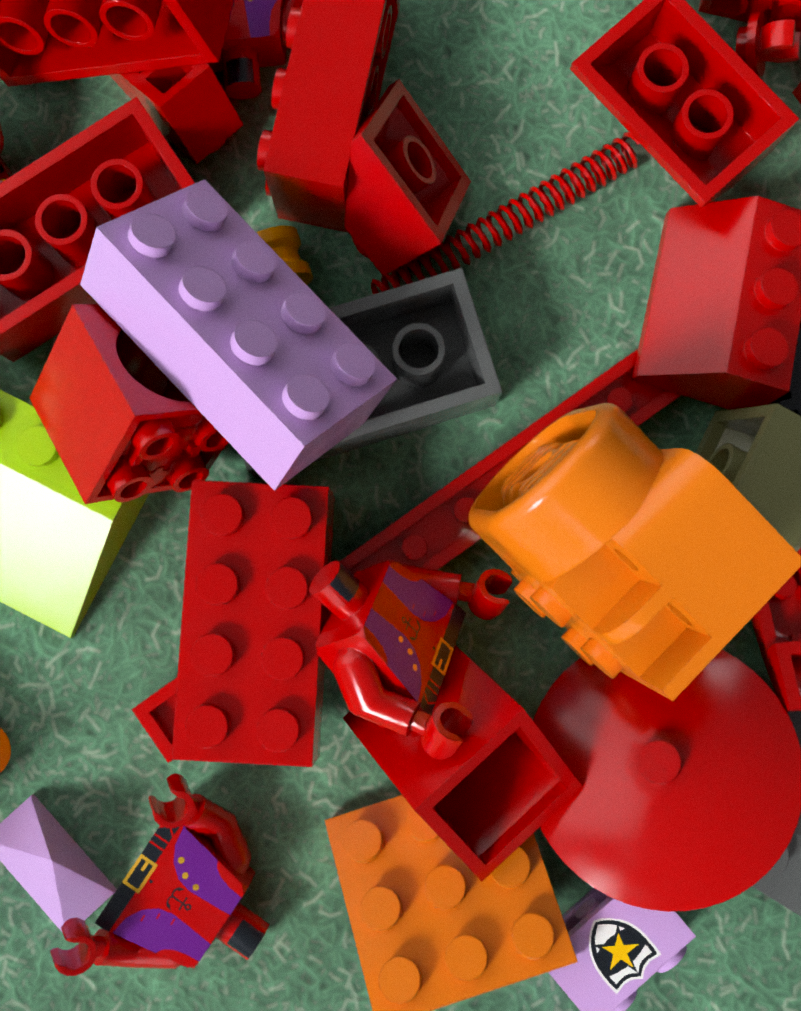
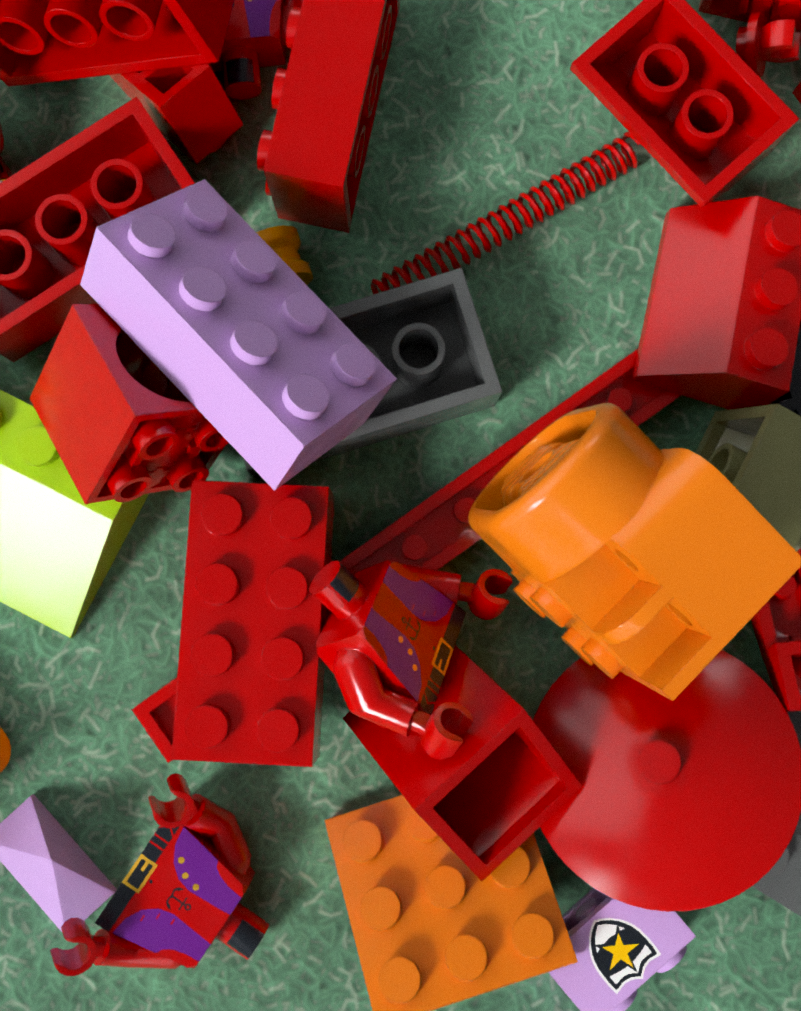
(400, 183): red slope -> none

